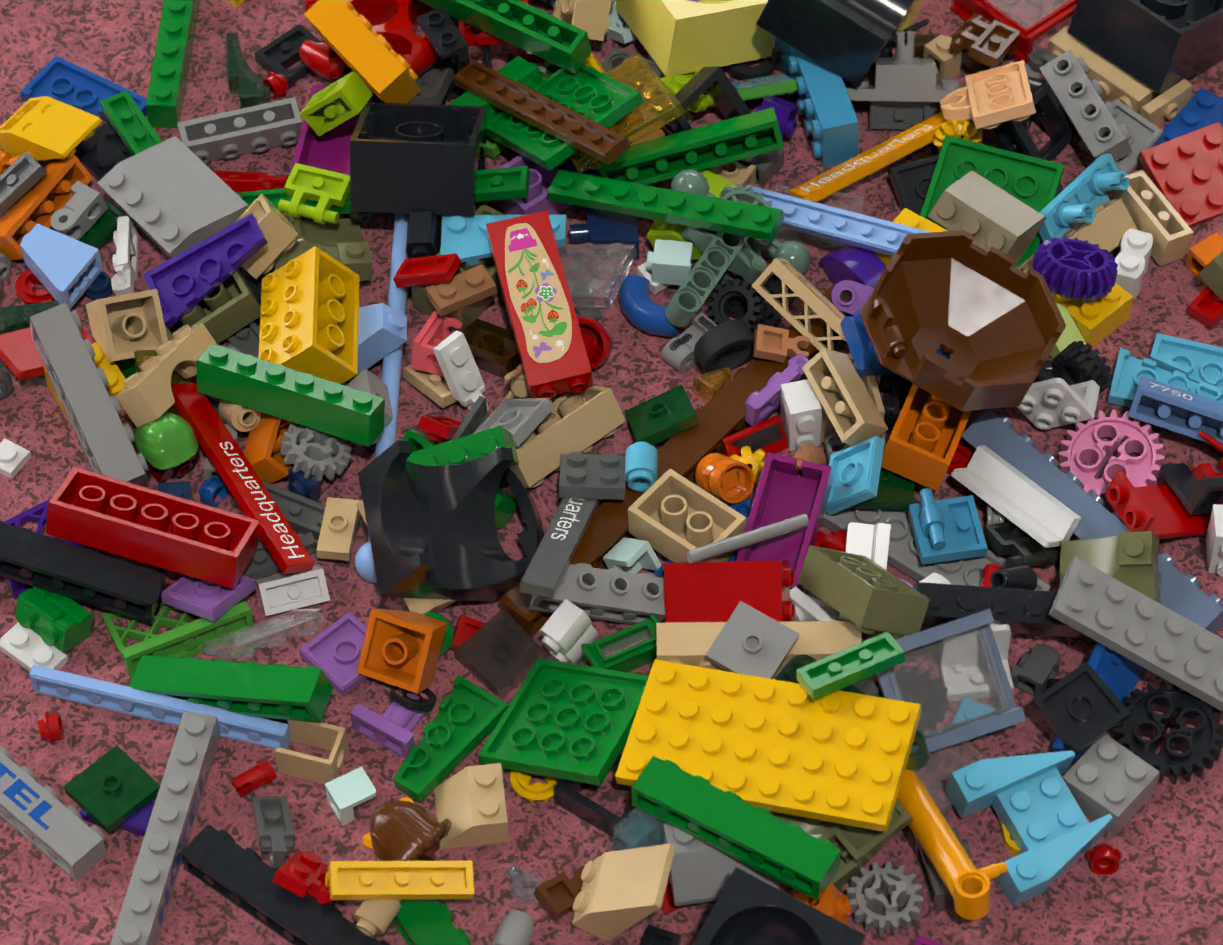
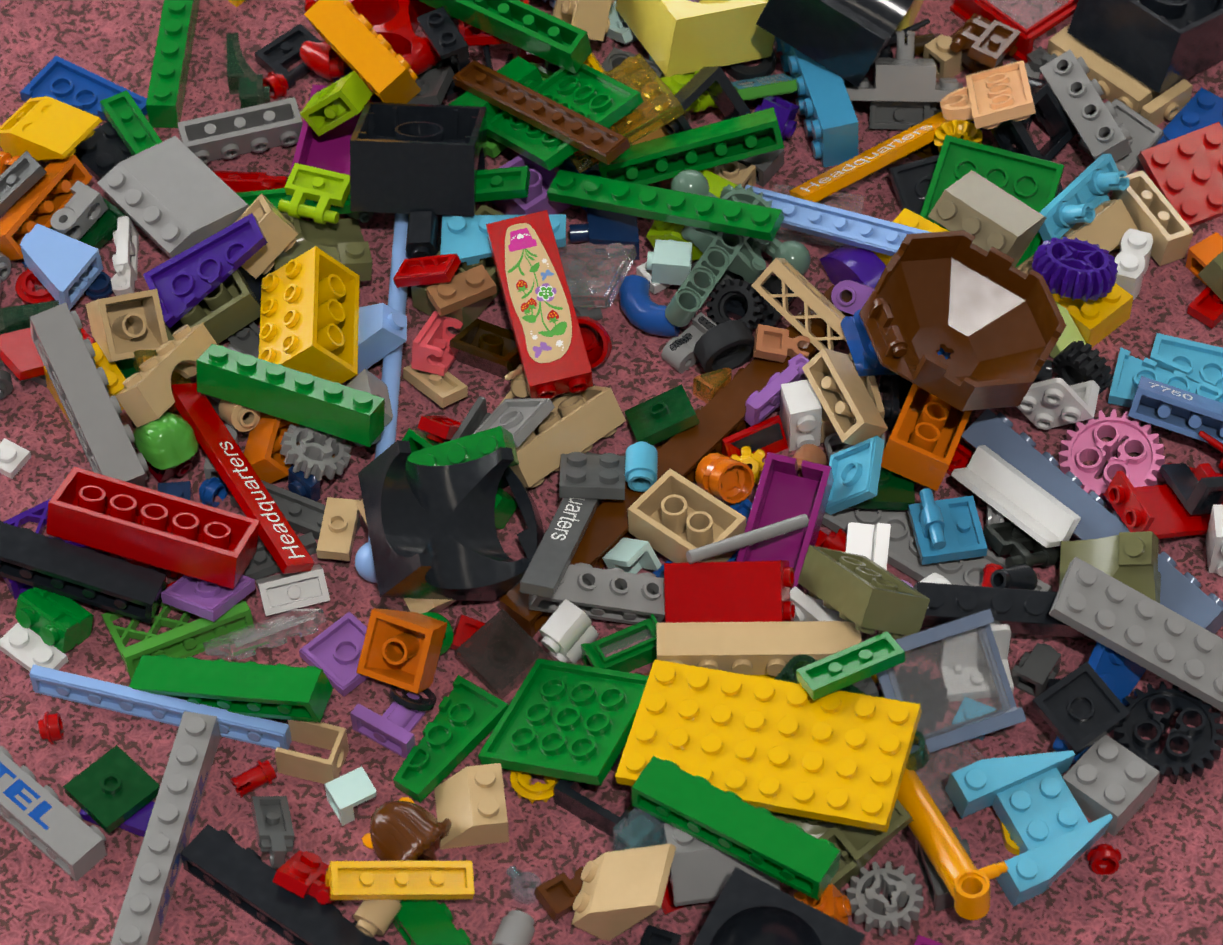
(460, 369): white hinge -> none
(752, 643): light grey plate -> none

